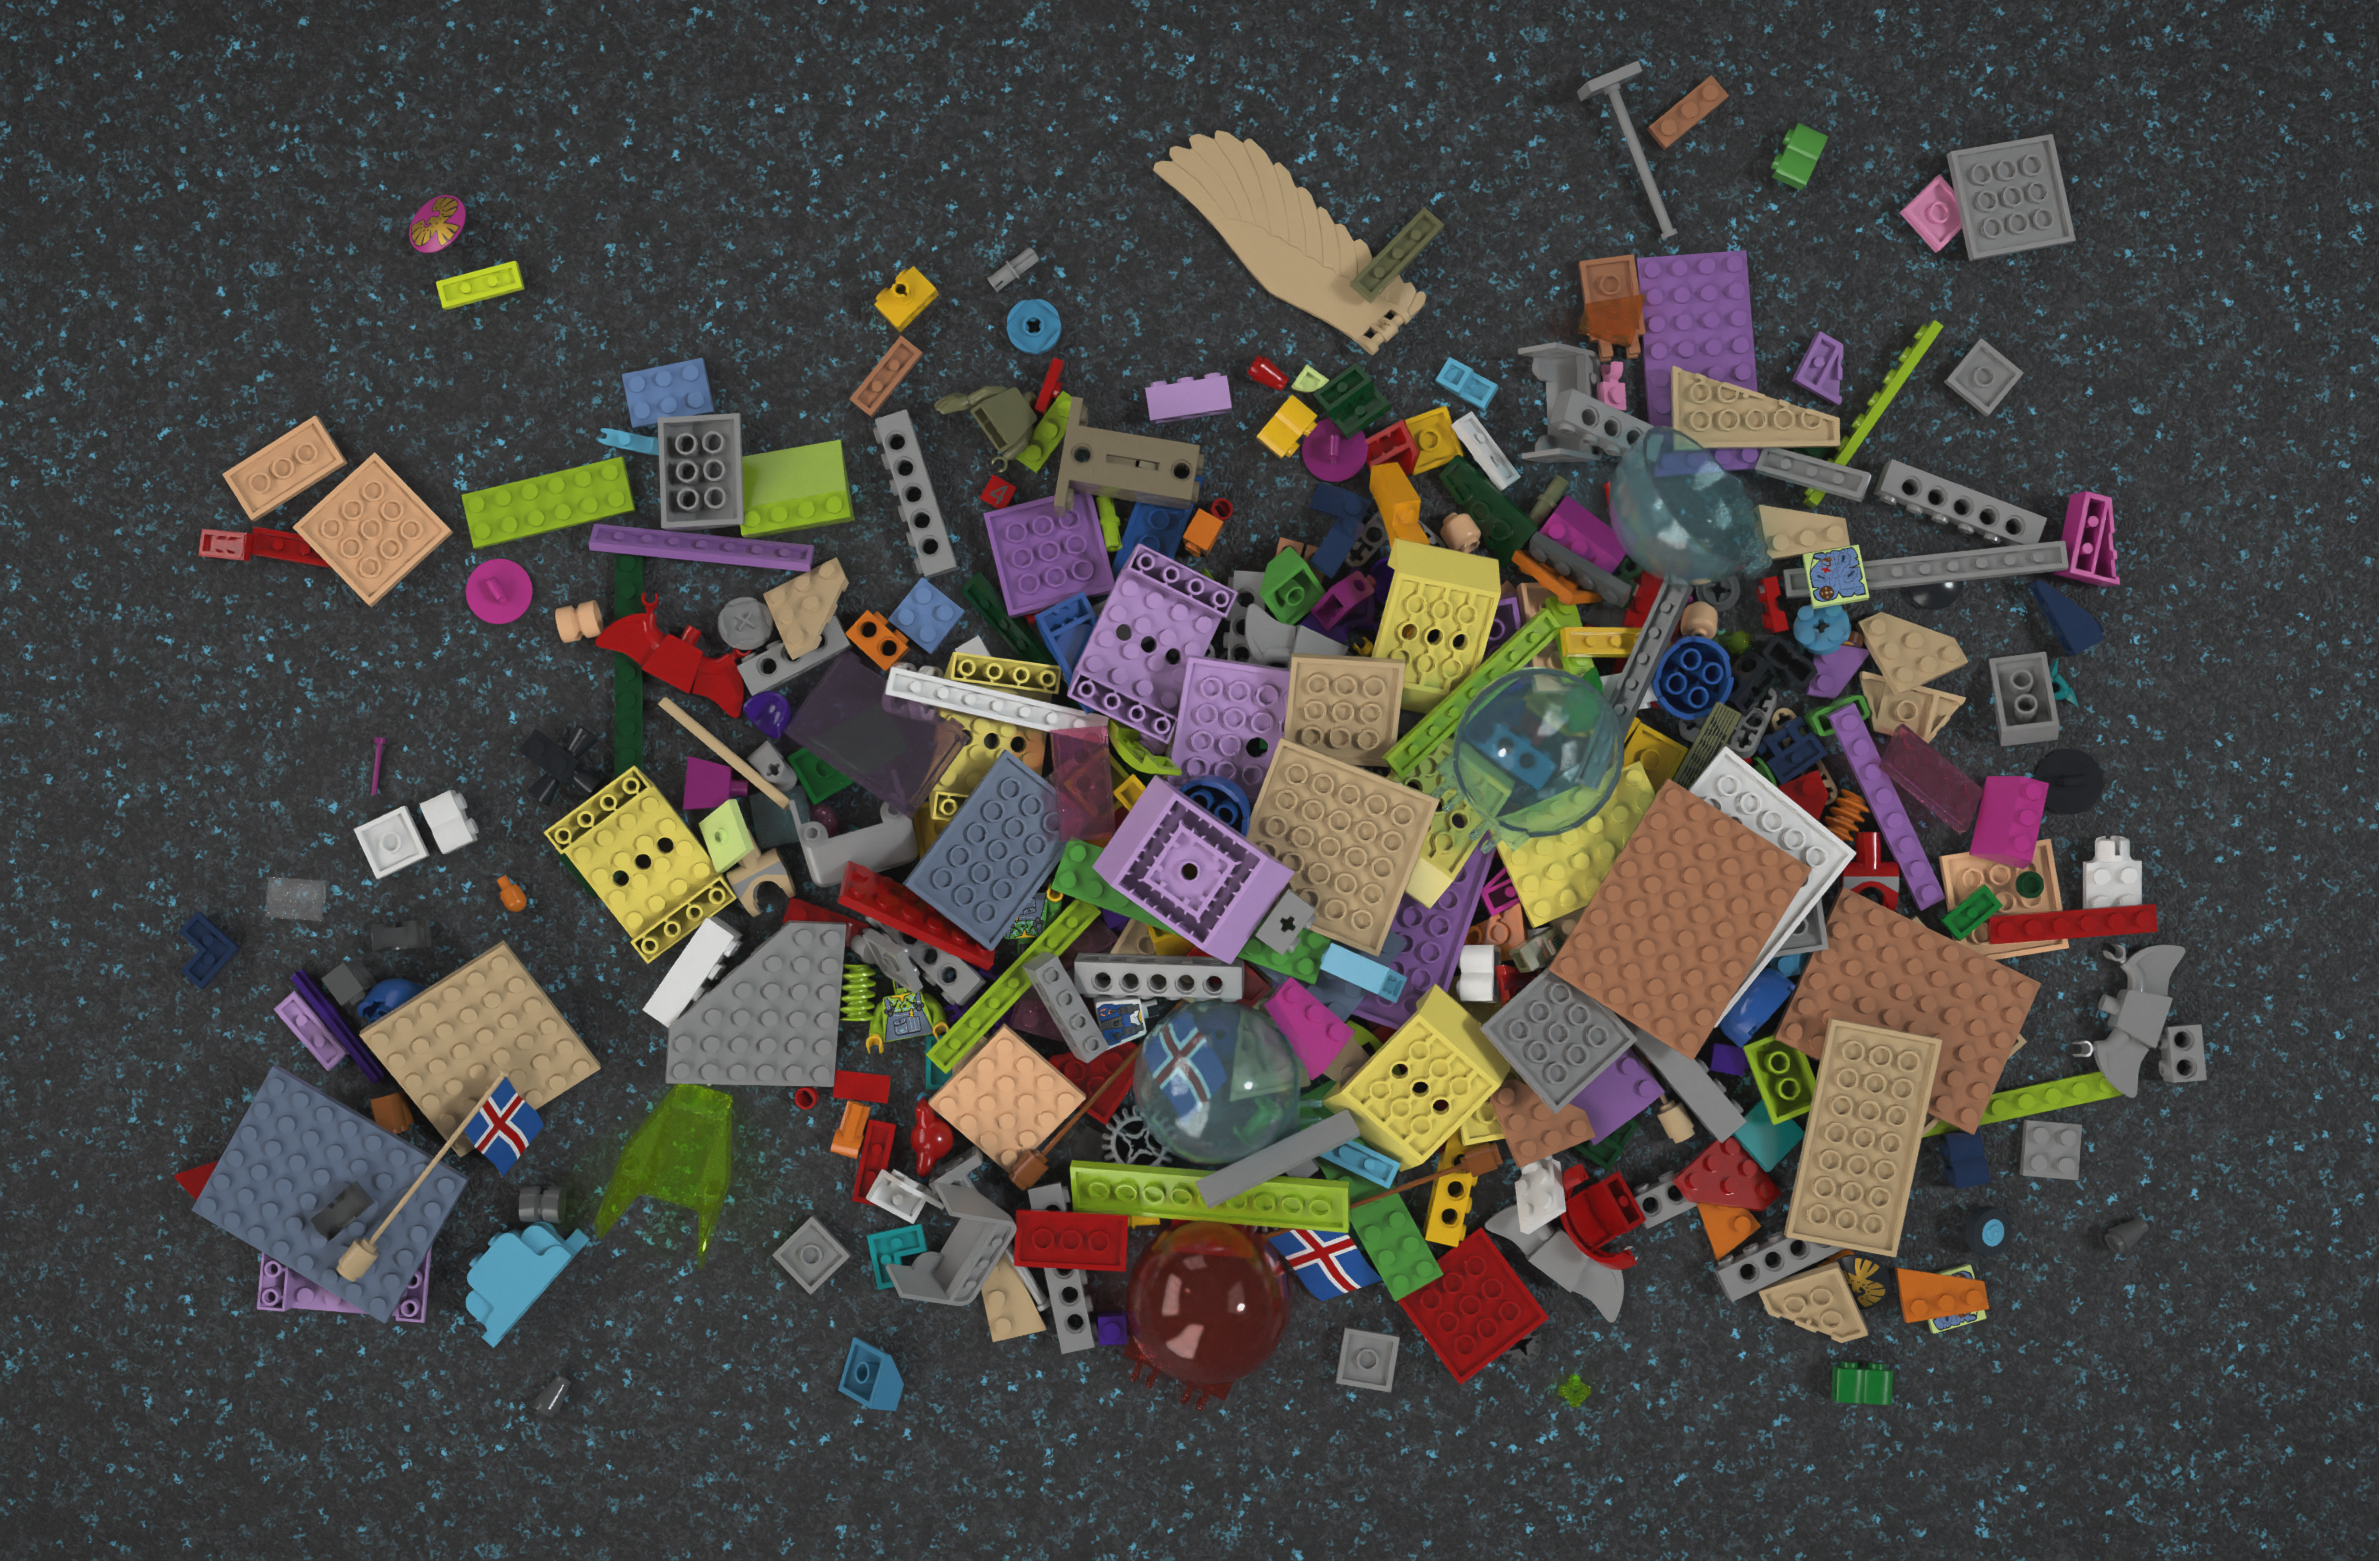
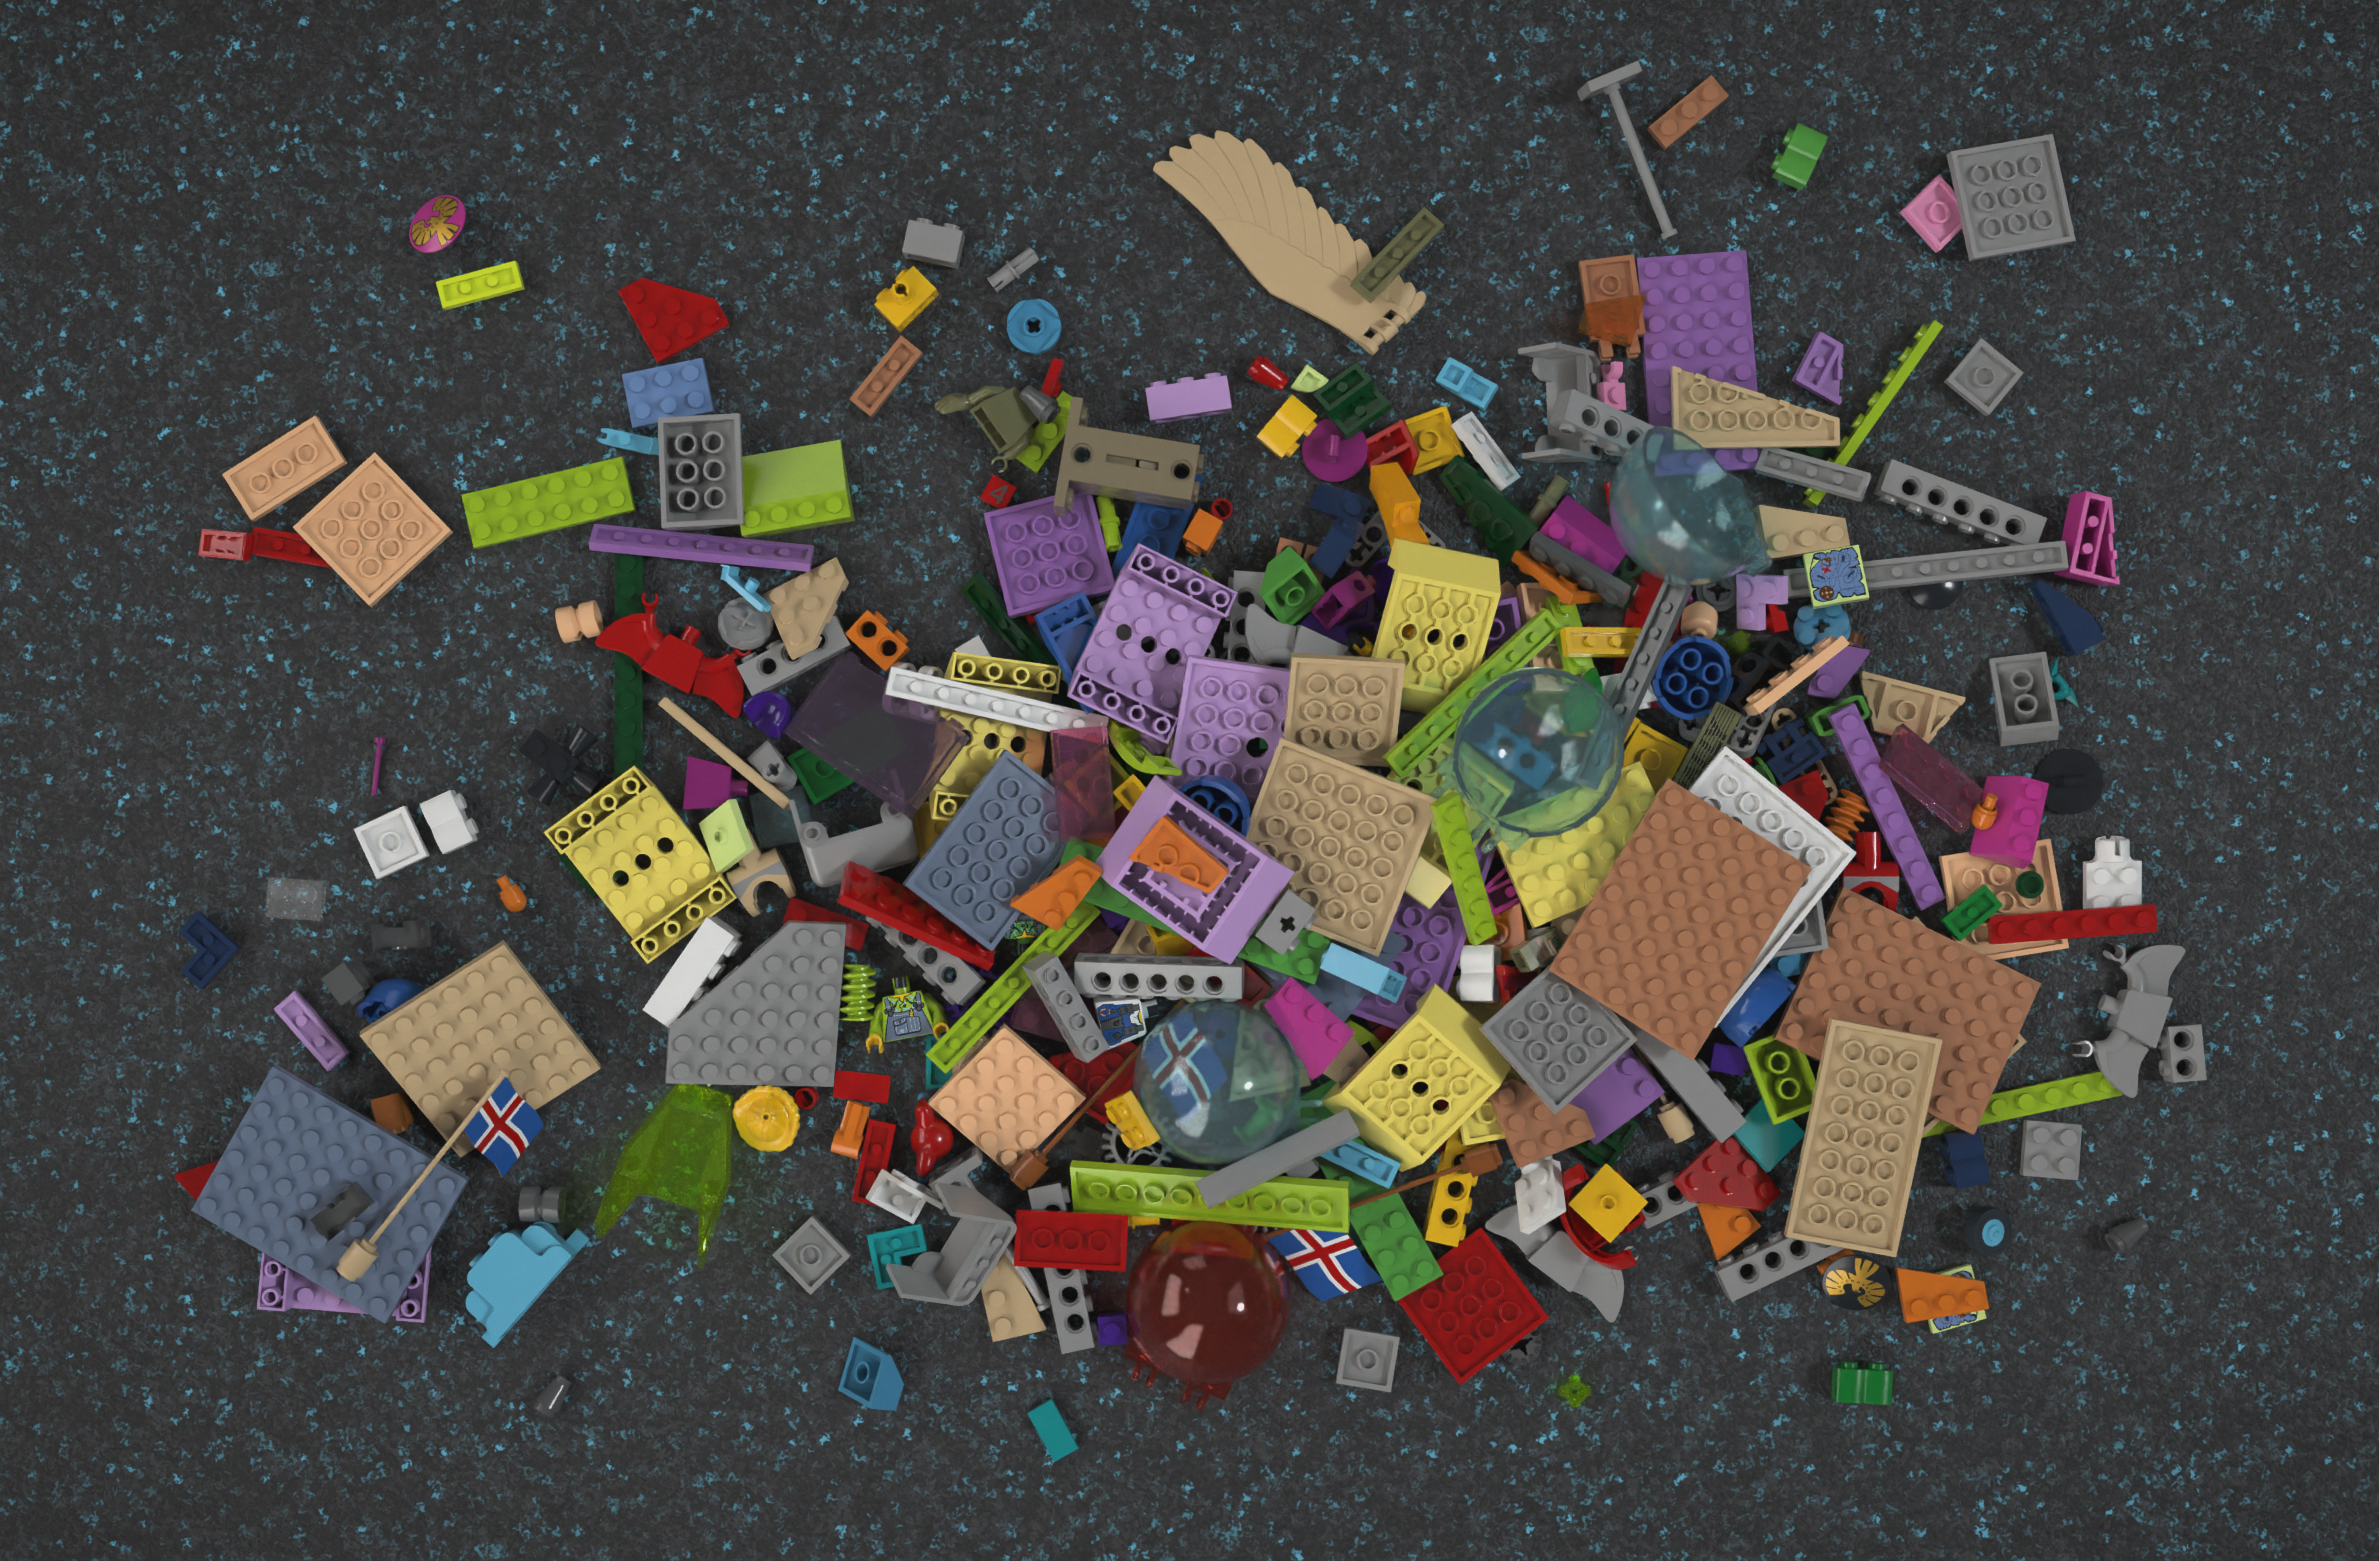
(338, 1026): dark purple axle -> none
(499, 591): dark pink shield -> none
(672, 317): none -> red plate
(746, 589): none -> medium azure piece
(767, 1118): none -> yellow piece
(826, 818): clear pink arm -> none
(890, 958): light grey plate -> none
(900, 425): light grey brick -> none
(926, 615): medium blue plate -> none
(933, 243): none -> light grey brick
(1042, 406): none -> dark grey cone
(1053, 1430): none -> teal tile
(1060, 893): none -> orange wing
(1132, 1121): none -> yellow plate
(1179, 855): none -> orange wing
(1460, 532): light nougat head -> none
(1463, 868): none -> lime plate
(1608, 1203): none -> yellow plate
(1754, 594): none -> lavender plate
(1802, 668): none -> light nougat plate
(1817, 1302): tan plate -> none
(1908, 652): tan plate -> none
(1985, 812): none -> orange cylinder

